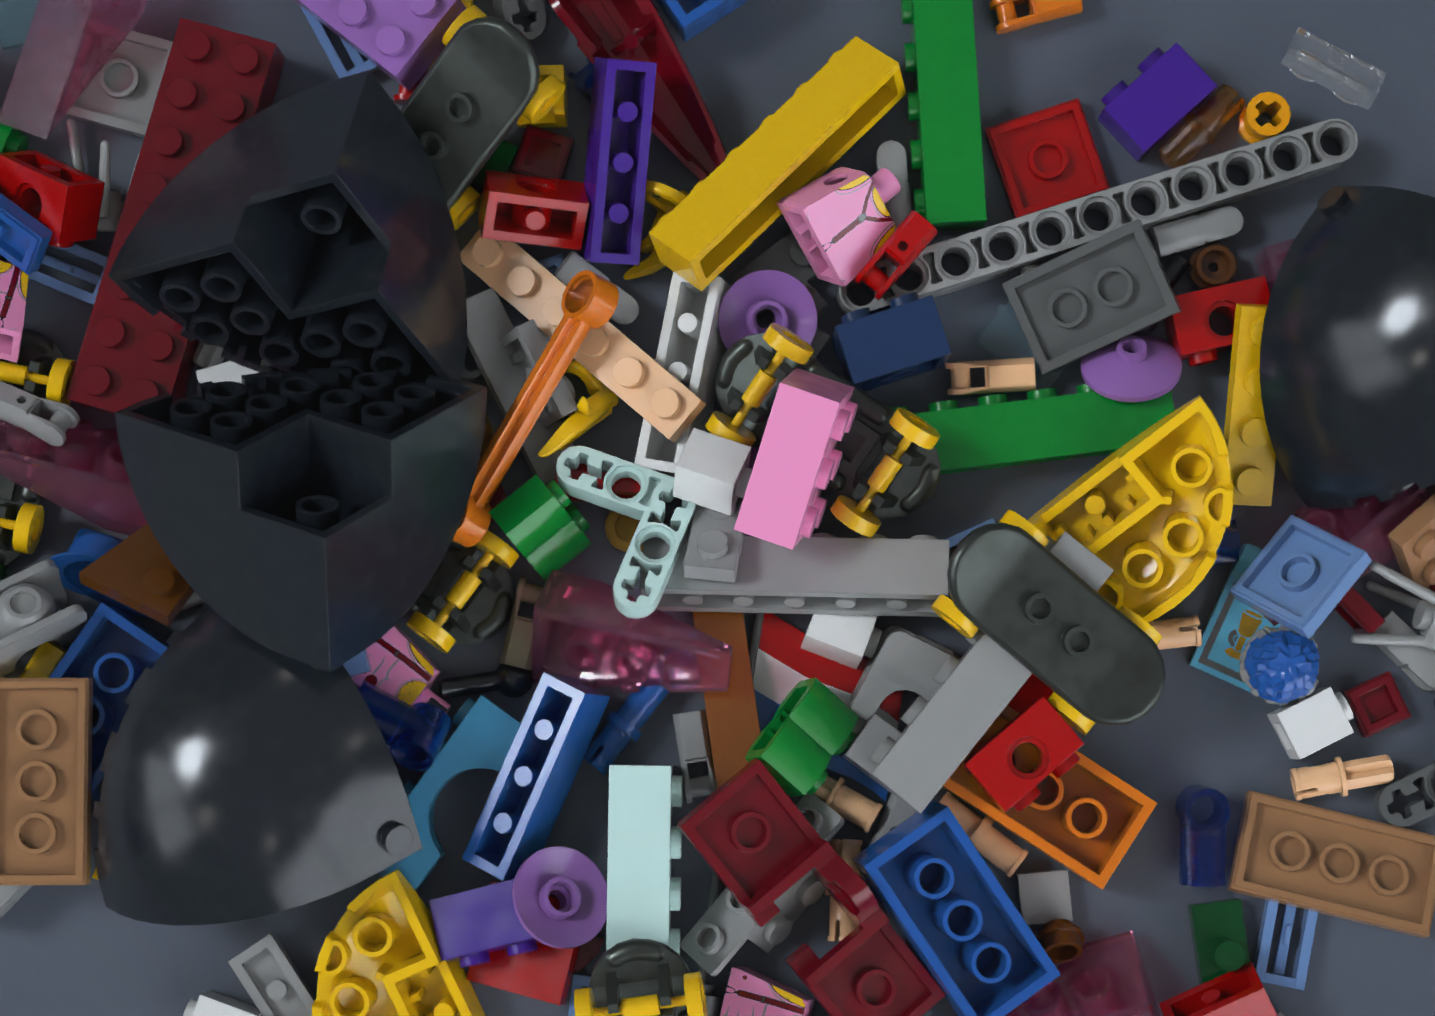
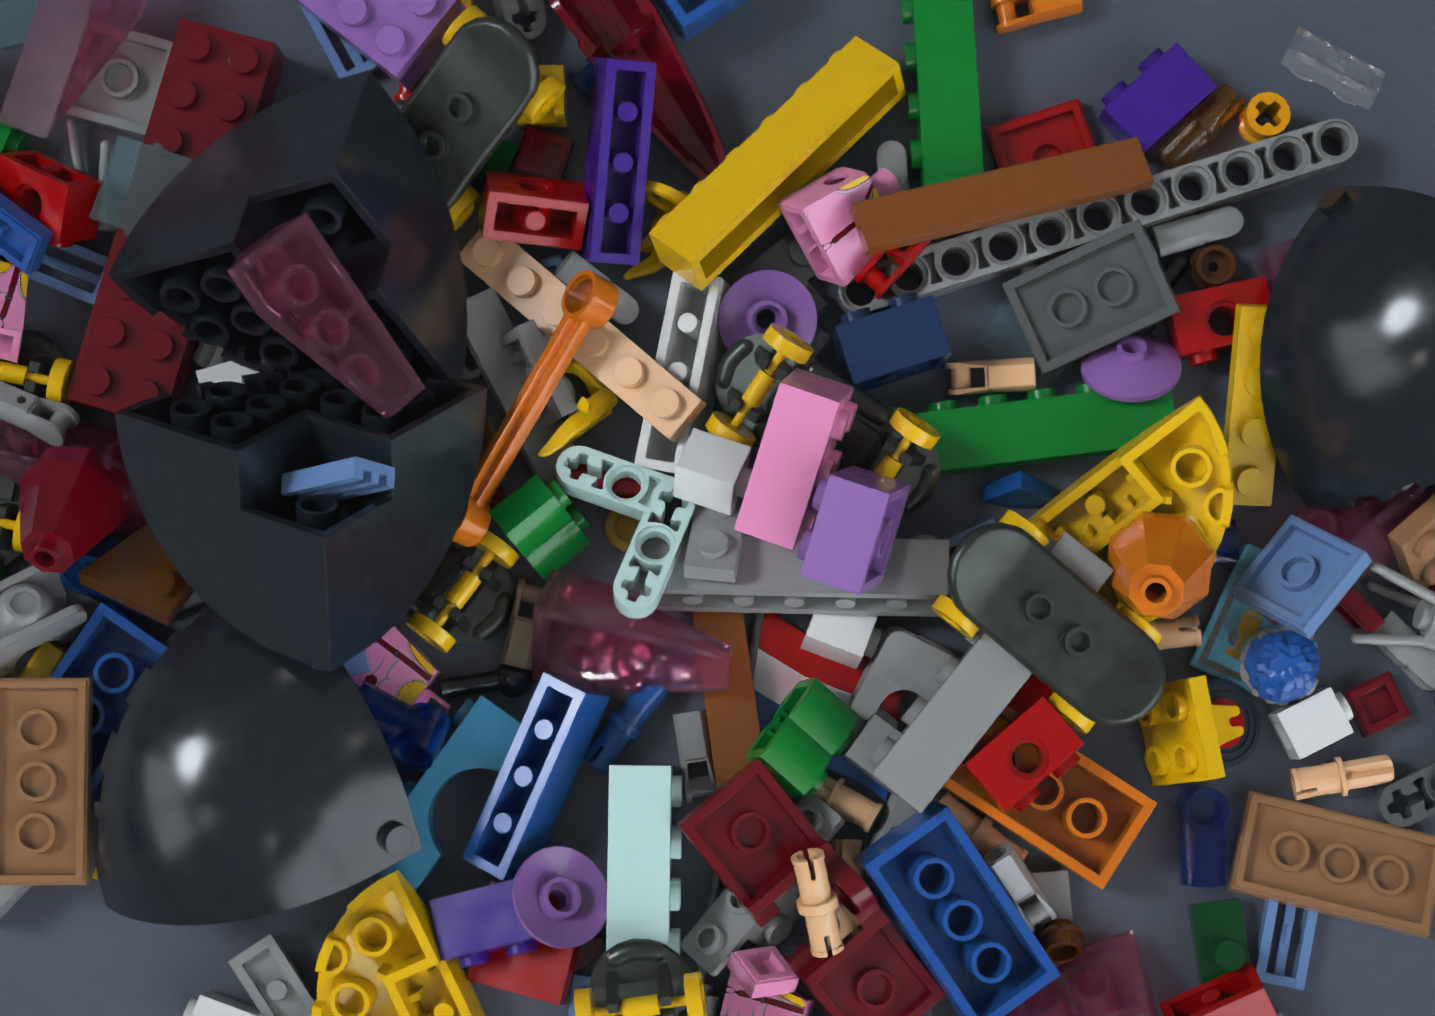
(69, 506): none -> dark red cone
(134, 181): none -> clear light blue piece
(315, 305): none -> clear pink wedge
(339, 479): none -> medium blue tile
(762, 972): none -> bright pink tile
(817, 902): none -> light nougat pin
(853, 529): none -> medium lavender brick
(1001, 195): none -> dark orange tile
(1017, 491): none -> blue tile
(1019, 883): none -> light grey bar
(1159, 565): none -> orange cone
(1199, 730): none -> yellow plate

